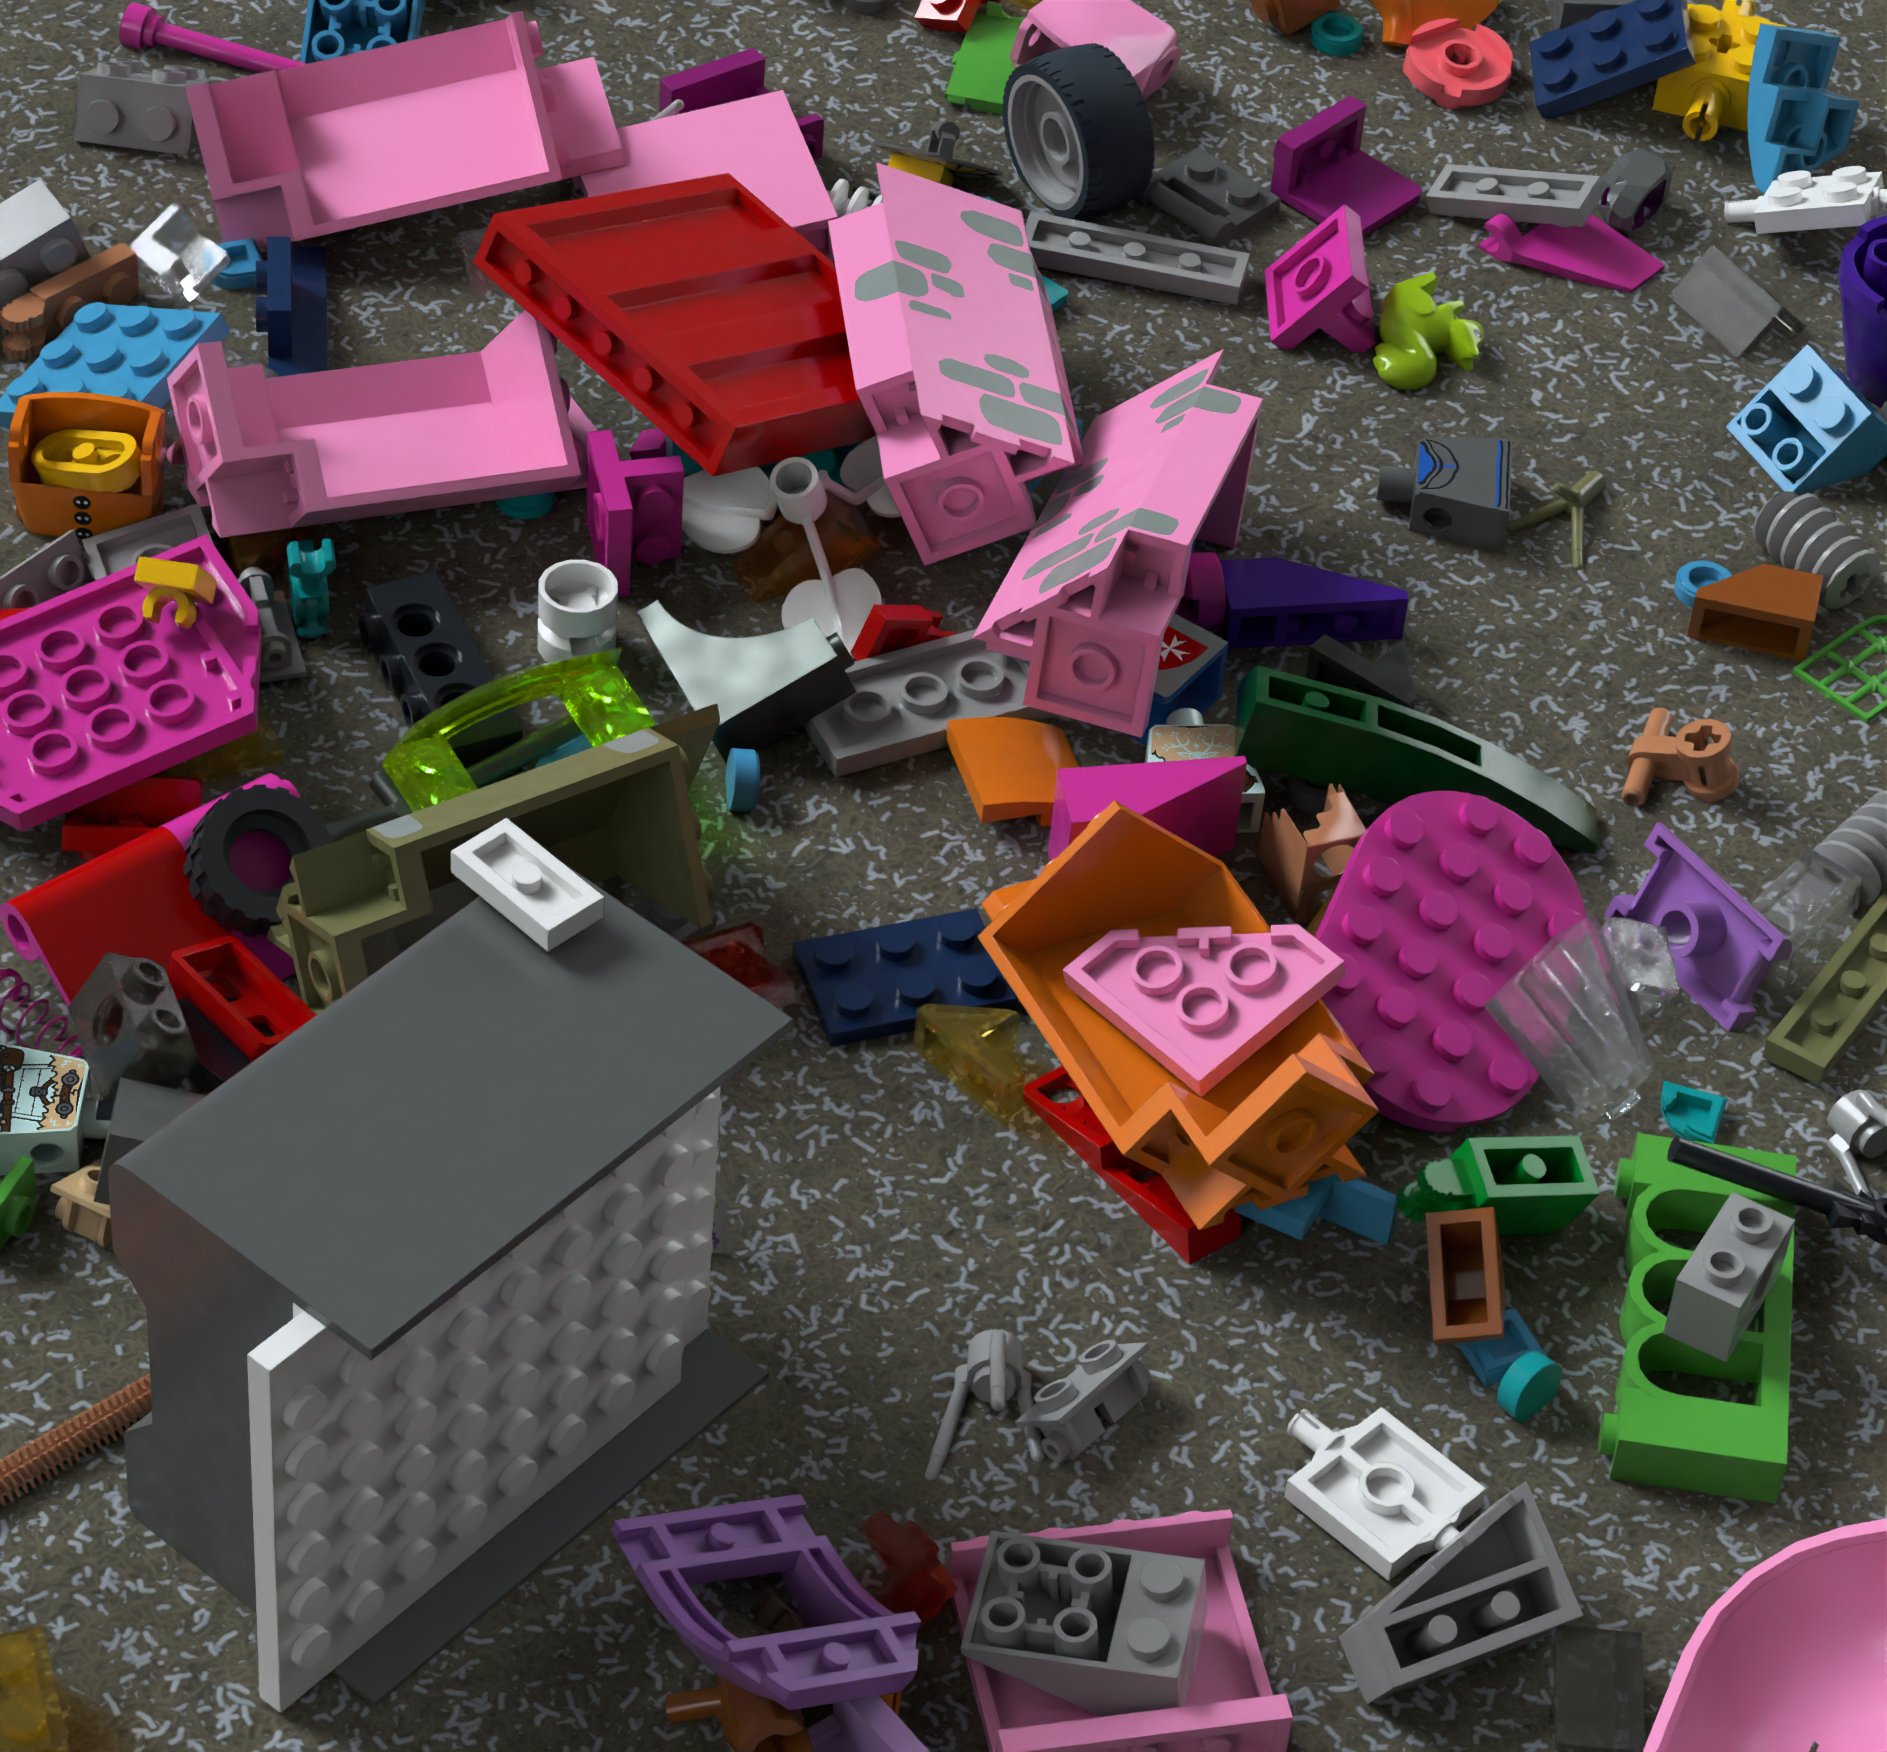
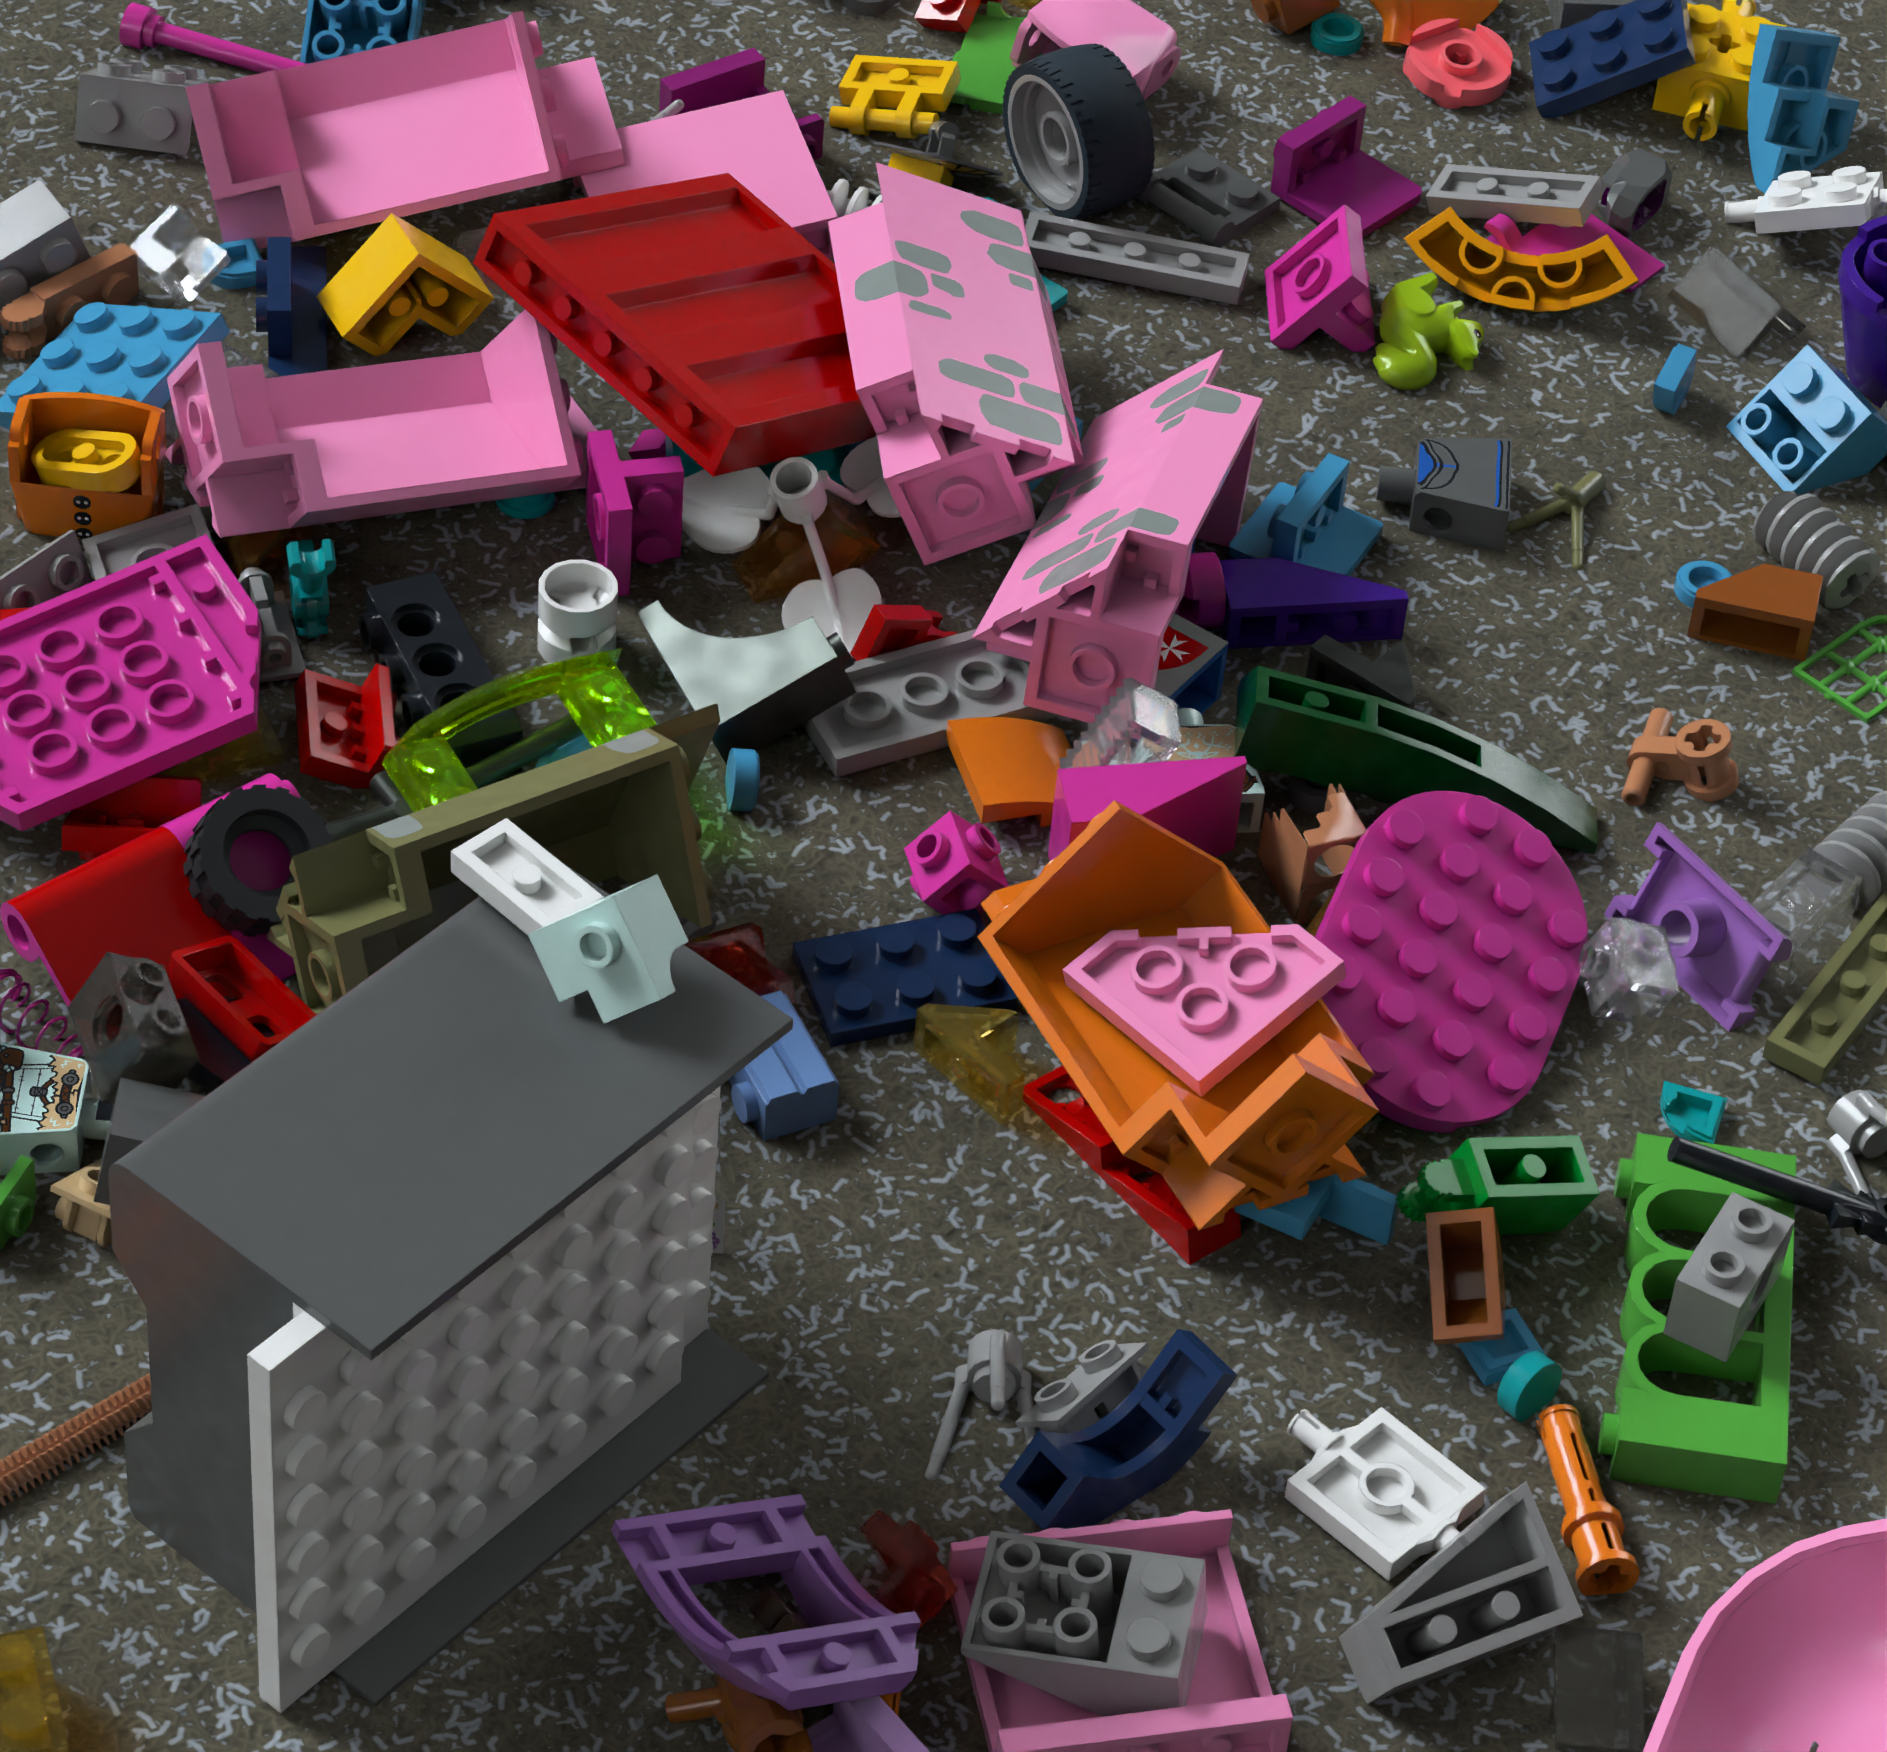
(172, 582): yellow tile -> none
(344, 726): none -> red bracket
(398, 280): none -> yellow brick
(614, 949): none -> light aqua brick
(787, 1083): none -> medium blue brick
(906, 84): none -> yellow plate
(955, 865): none -> dark pink brick
(1129, 1452): none -> dark blue arch
(1130, 730): none -> clear brick
(1309, 523): none -> dark azure bracket
(1519, 279): none -> light orange brick
(1576, 1023): clear slope -> none
(1590, 1523): none -> orange pin
(1674, 379): none -> dark azure tile

